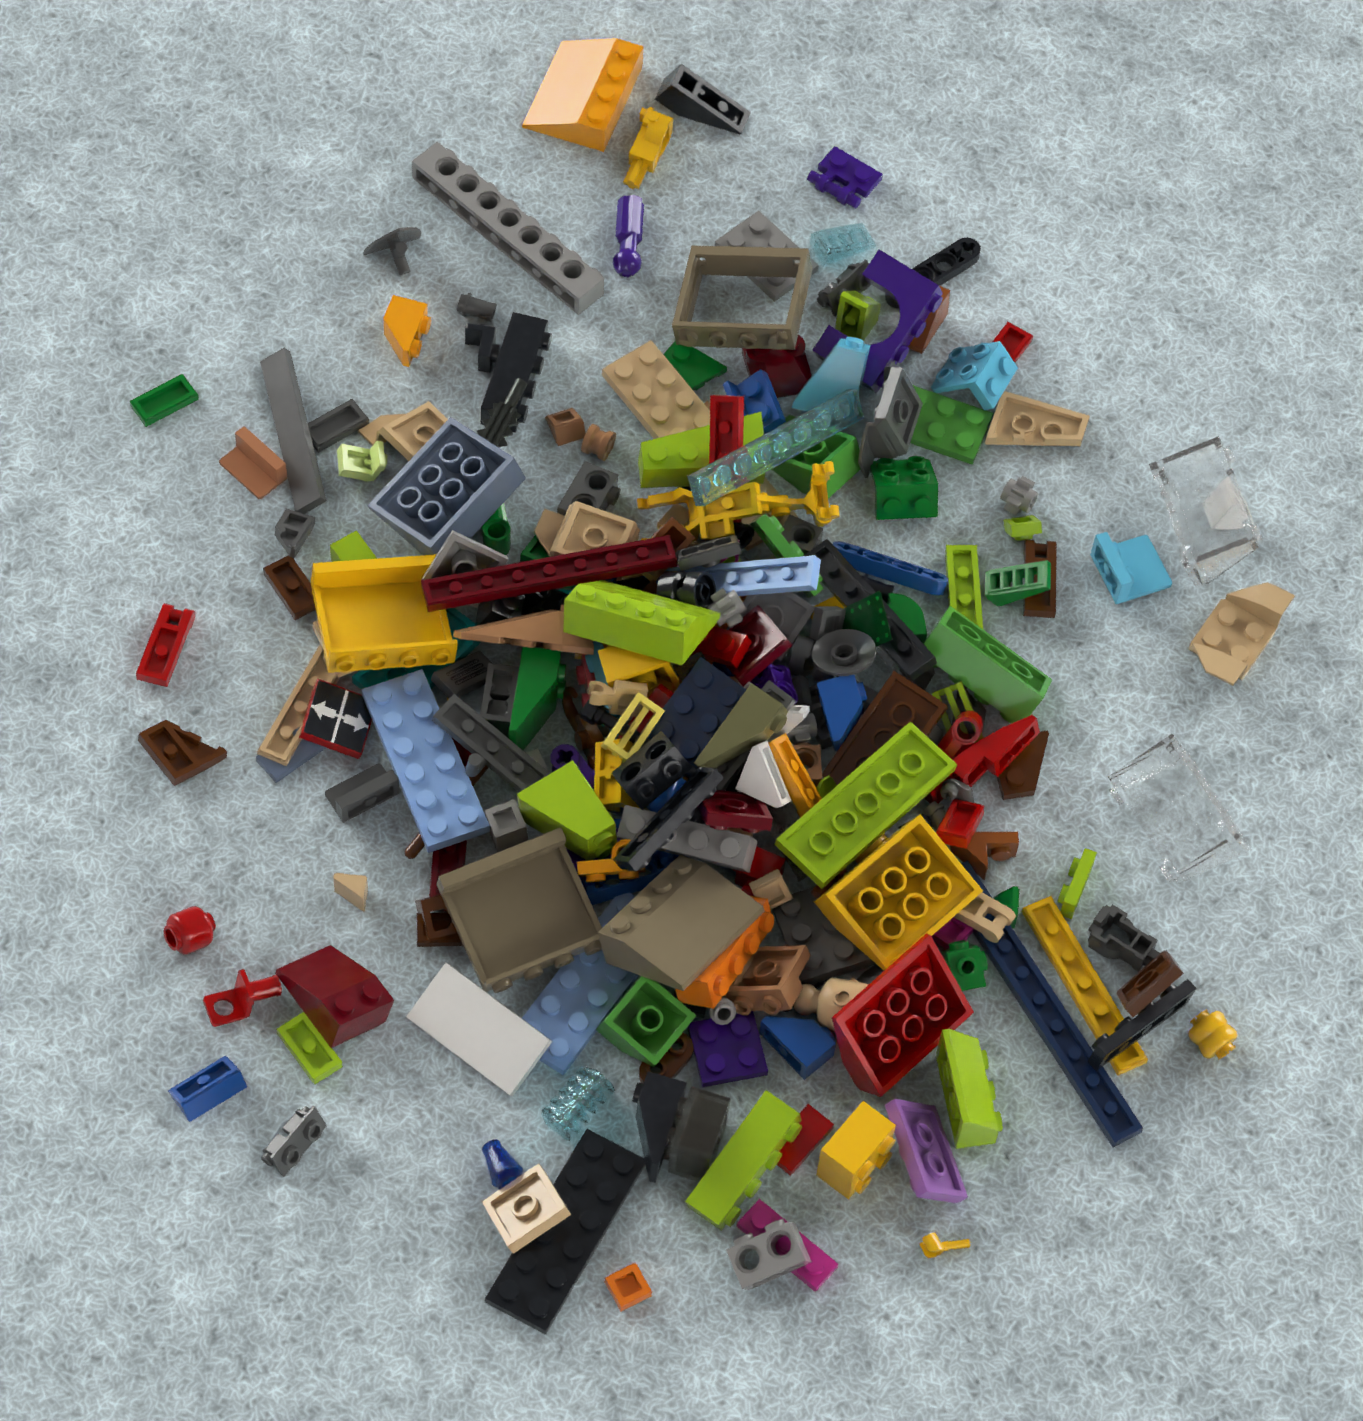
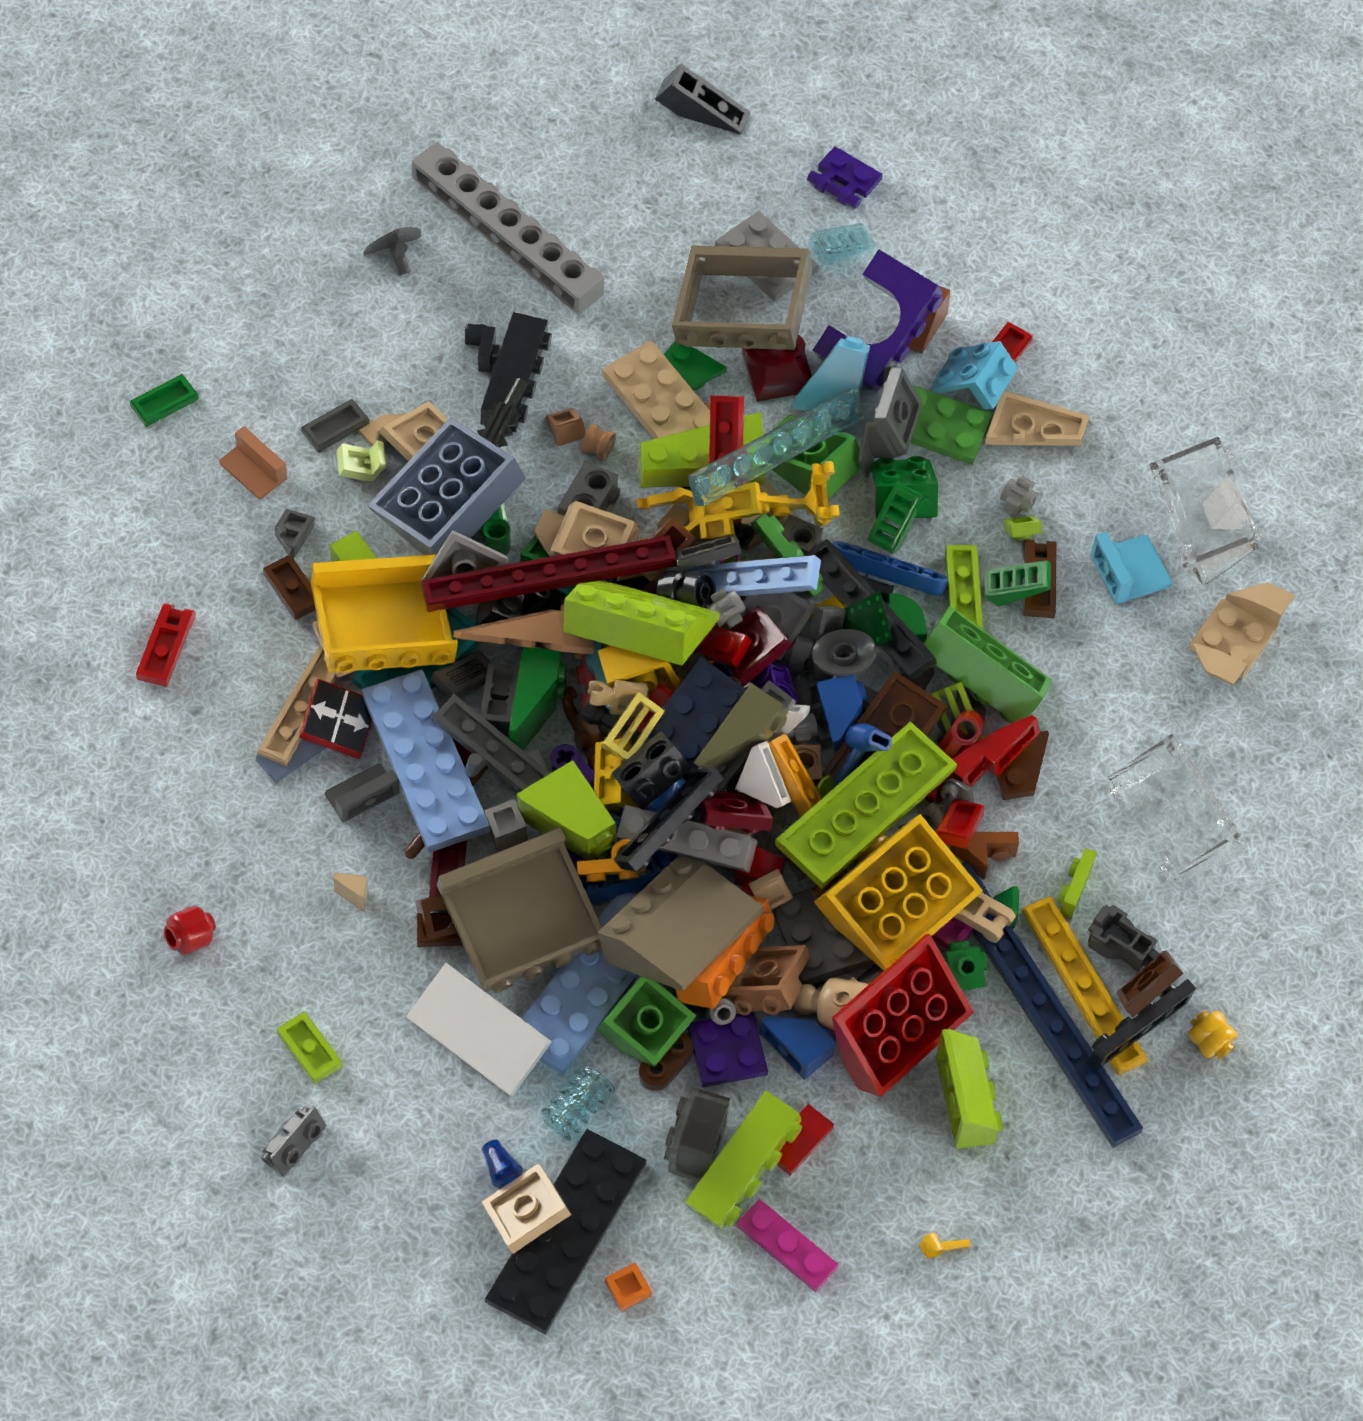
(179, 752): reddish brown wing -> none
(208, 1088): blue slope -> none
(241, 997): red bracket -> none
(293, 431): dark grey tile -> none
(336, 994): dark red slope -> none
(404, 326): light orange slope -> none
(476, 307): dark grey pin -> none
(586, 91): light orange slope -> none
(629, 234): dark purple piece -> none
(648, 145): yellow piece -> none
(655, 1115): black slope -> none
(758, 397): blue bracket -> none
(770, 1263): light grey brick -> none
(849, 280): dark grey hinge -> none
(856, 314): lime slope -> none
(856, 1151): yellow brick -> none
(862, 739): none -> blue piece
(884, 541): none -> green slope
(926, 1151): medium lavender plate -> none
(949, 255): black beam -> none

